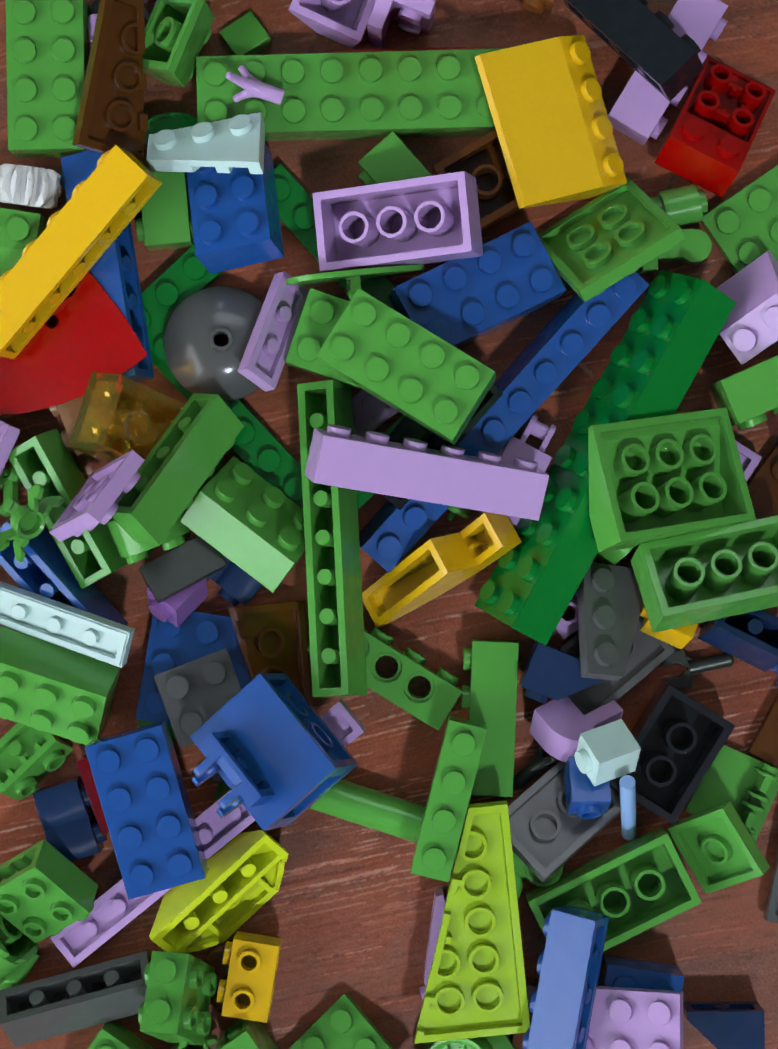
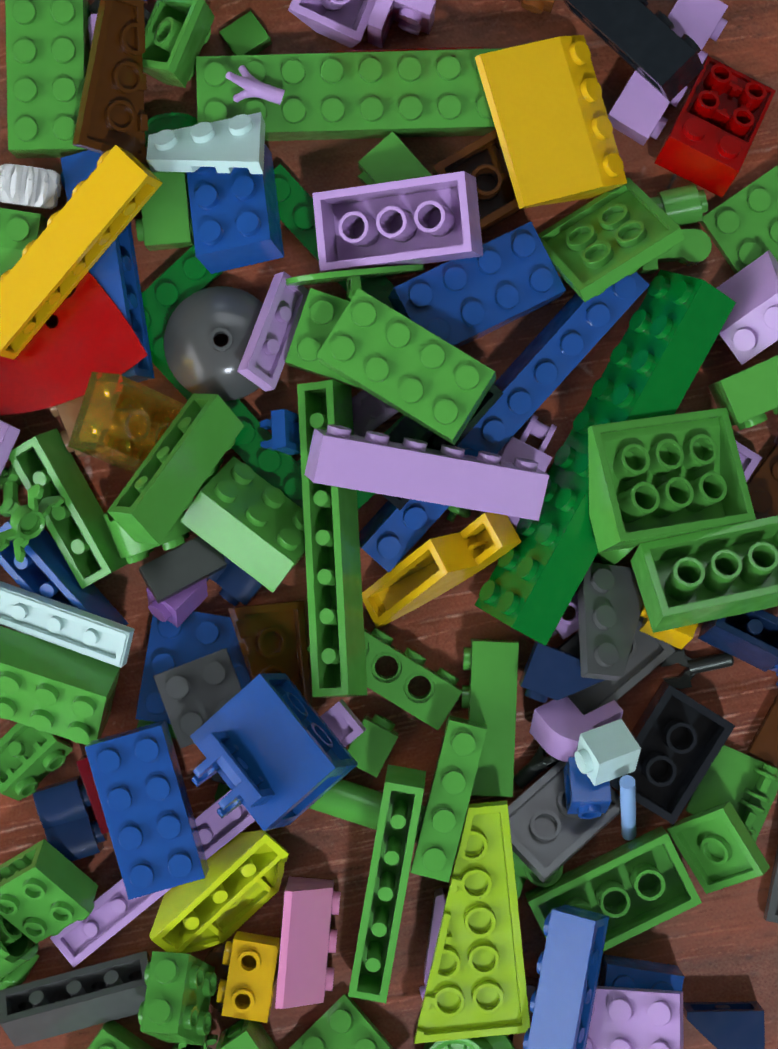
(97, 496): lavender plate -> none
(284, 432): none -> blue tile
(306, 942): none -> bright pink slope
(373, 744): none -> bright green brick
(387, 883): none -> bright green brick

